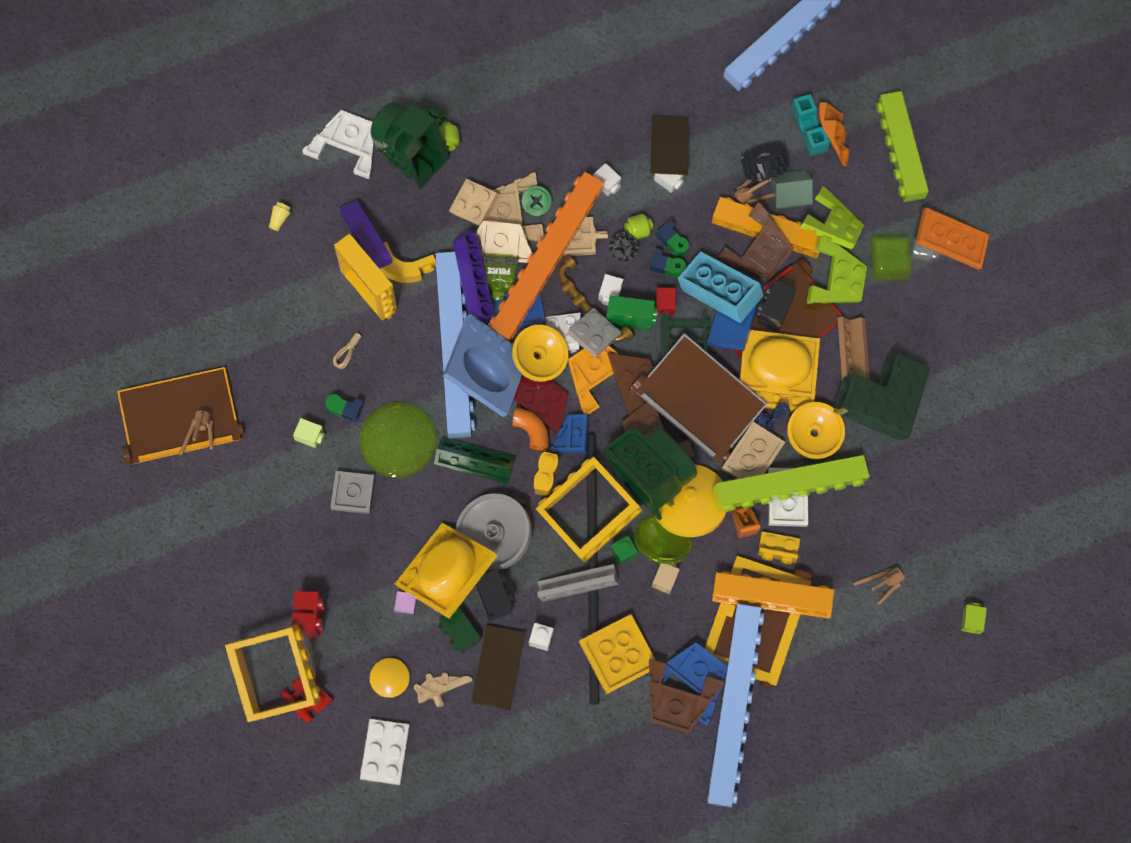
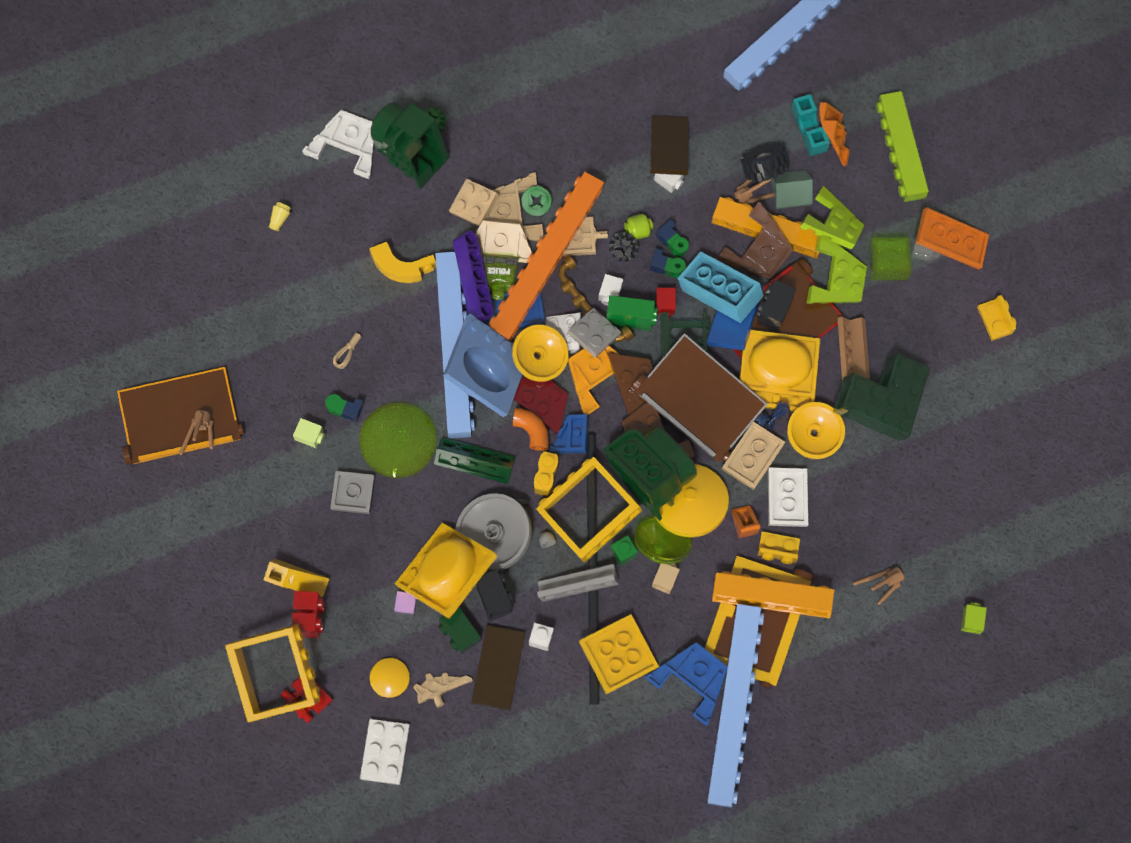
(295, 578): none -> yellow slope
(365, 233): dark purple beam -> none
(366, 277): yellow window -> none
(450, 135): lime head -> none
(546, 537): none -> light grey hinge
(611, 179): white brick -> none
(674, 706): reddish brown wing -> none
(790, 483): lime brick -> none
(997, 318): none -> yellow bracket

